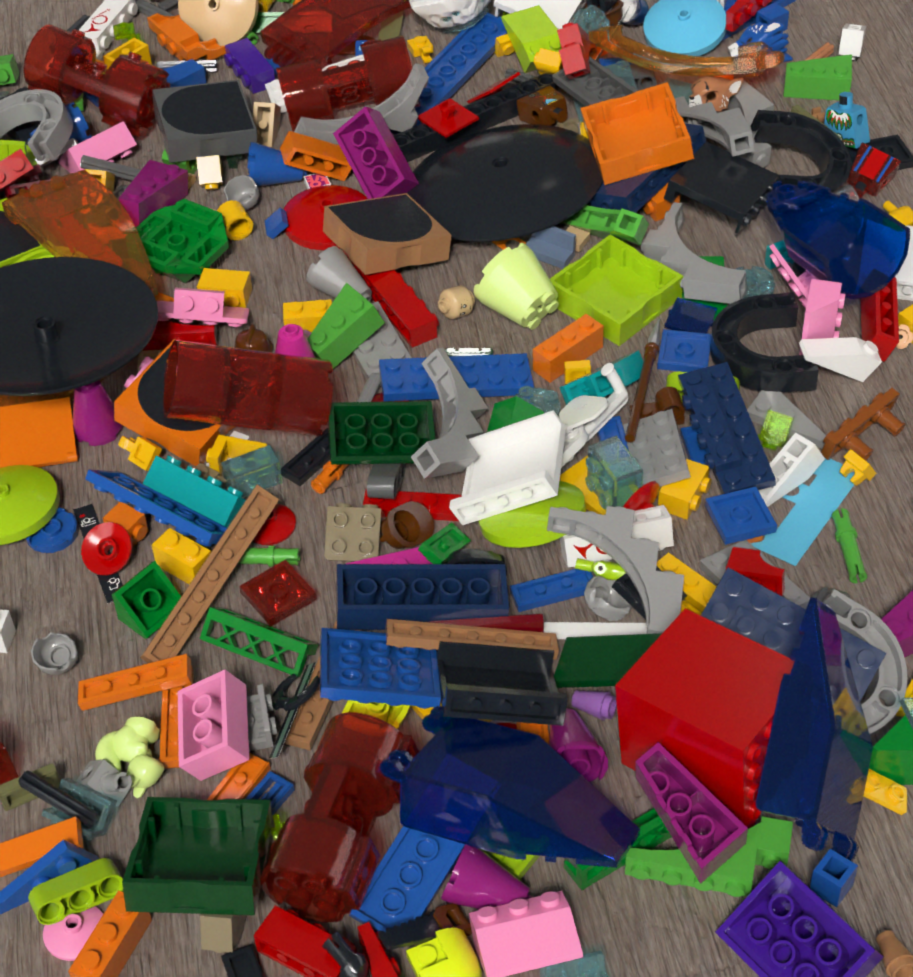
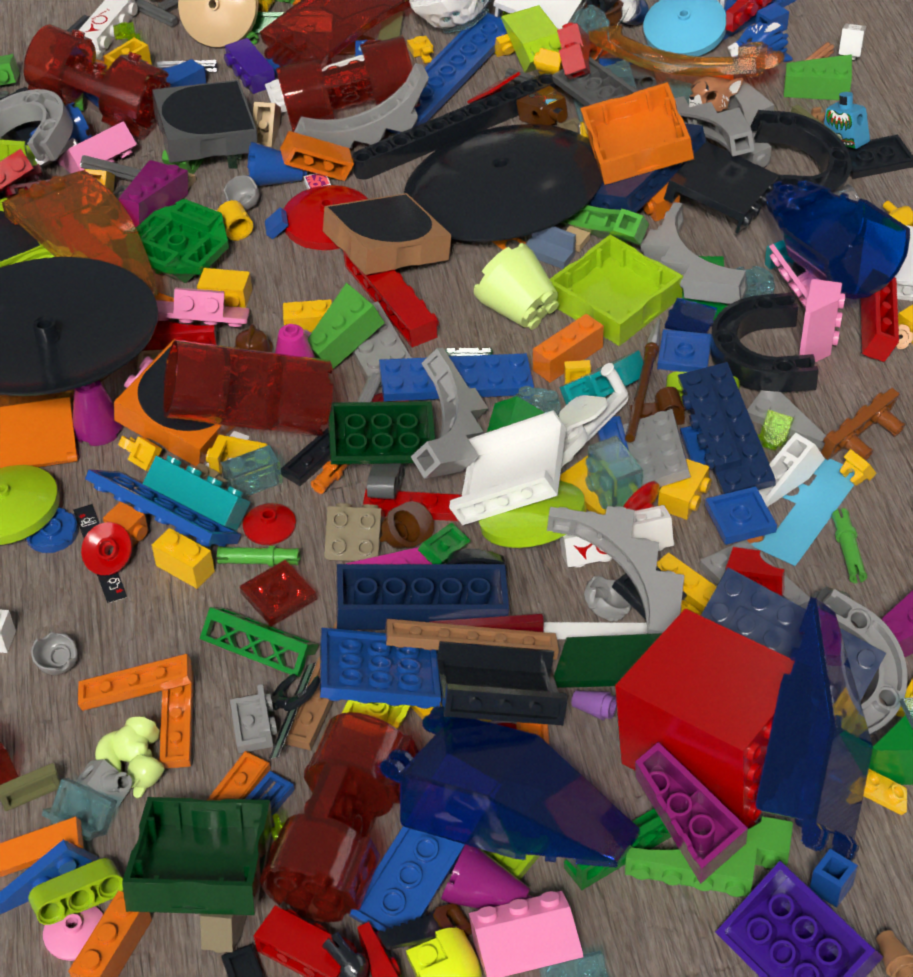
(58, 798): black axle -> none
(146, 600): green slope -> none
(182, 39): orange bracket -> none
(210, 172): slope -> none
(211, 576): medium nougat plate -> none
(213, 725): bright pink brick -> none
(333, 272): light grey cone -> none
(375, 155): magenta slope -> none
(448, 117): red piece -> none
(456, 302): tan head -> none
(550, 589): blue tile -> none
(579, 746): magenta cone -> none
(610, 569): lime piece -> none
(843, 355): white slope -> none
(872, 170): clear red torso -> none

